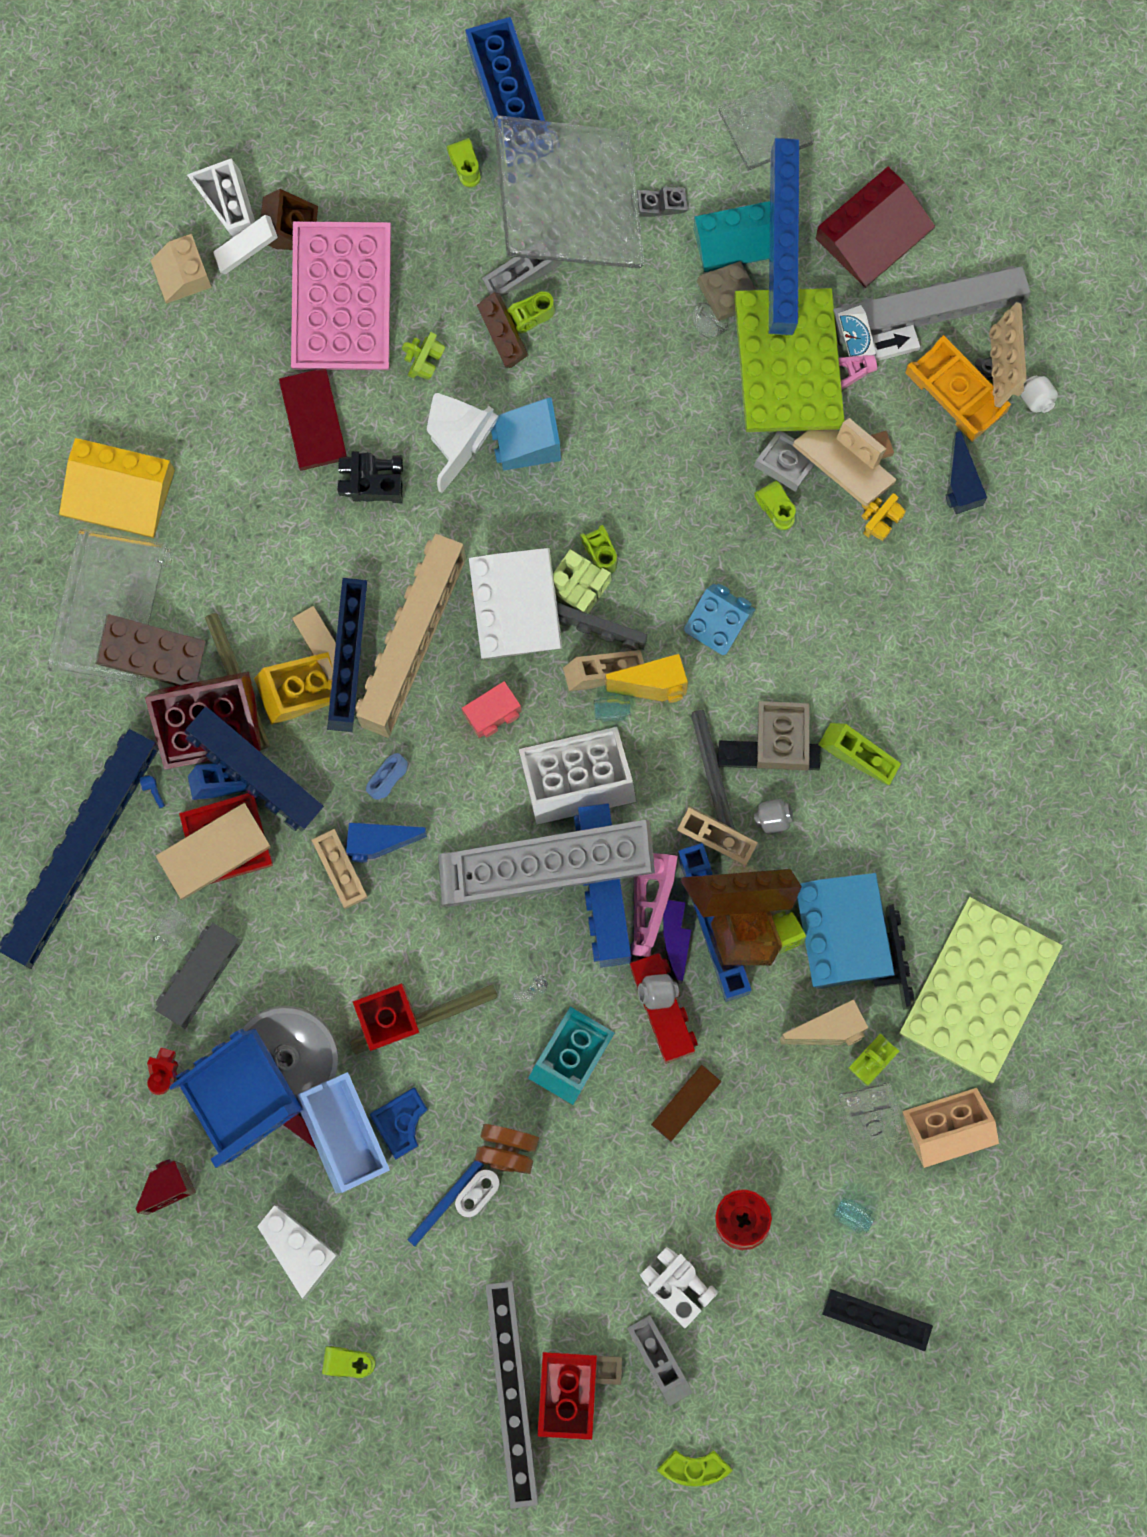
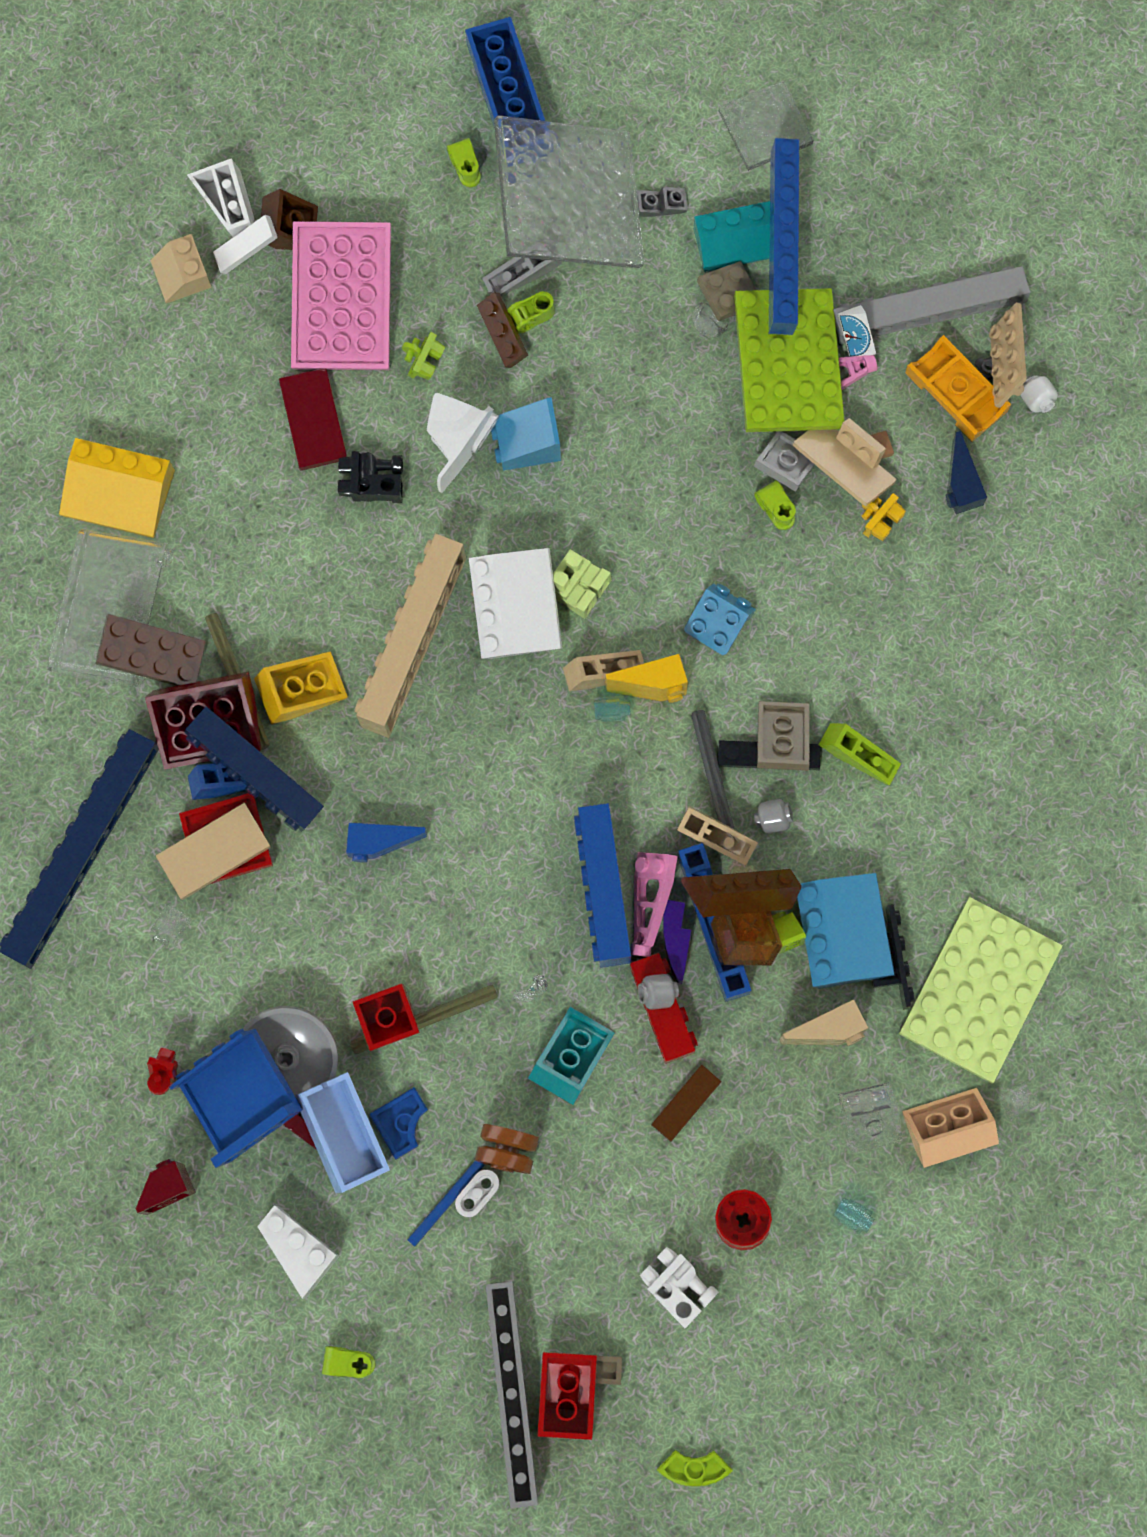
(149, 782): blue hand -> none
(198, 975): dark grey brick -> none
(317, 637): tan tile -> none
(339, 869): tan plate -> none
(347, 655): dark blue brick -> none
(386, 776): medium blue plate -> none
(492, 710): coral brick -> none
(546, 863): light grey hinge -> none
(577, 774): white slope -> none
(599, 546): lime piece -> none
(606, 629): dark grey plate -> none
(659, 1360): light grey slope -> none
(873, 1059): lime hips -> none
(875, 227): dark red slope -> none
(877, 1320): black plate -> none
(895, 343): white tile -> none

